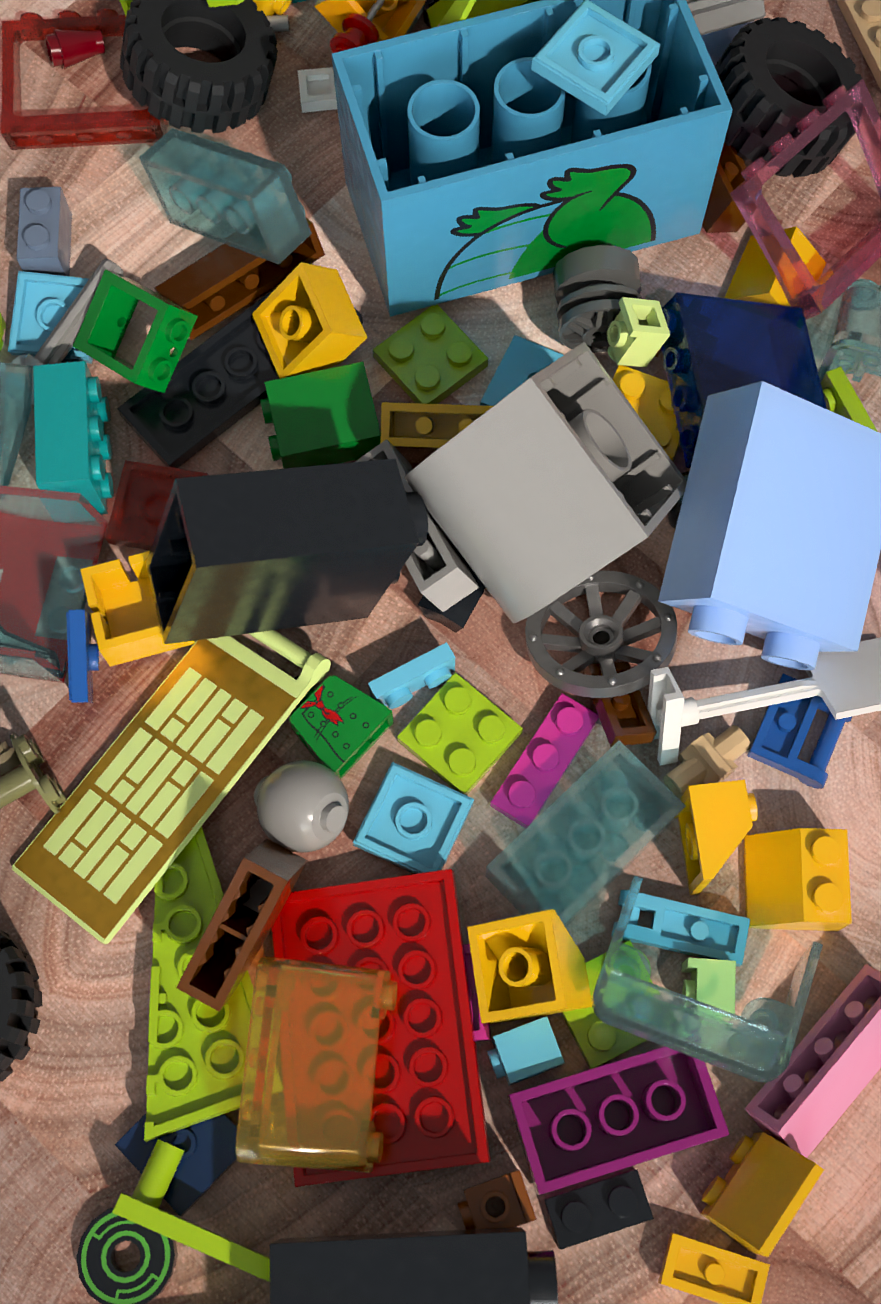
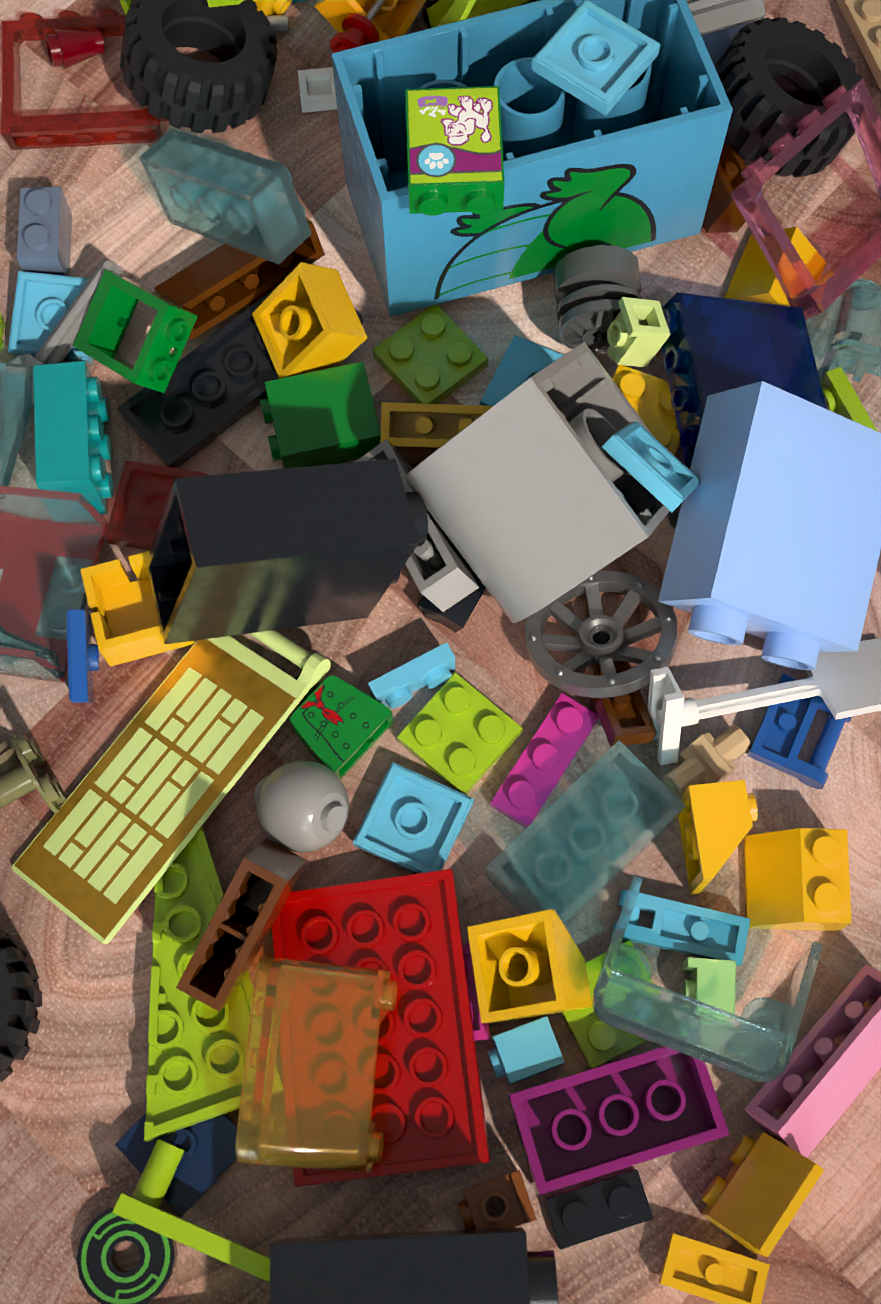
(454, 150): none -> brick
(652, 465): none -> medium azure plate

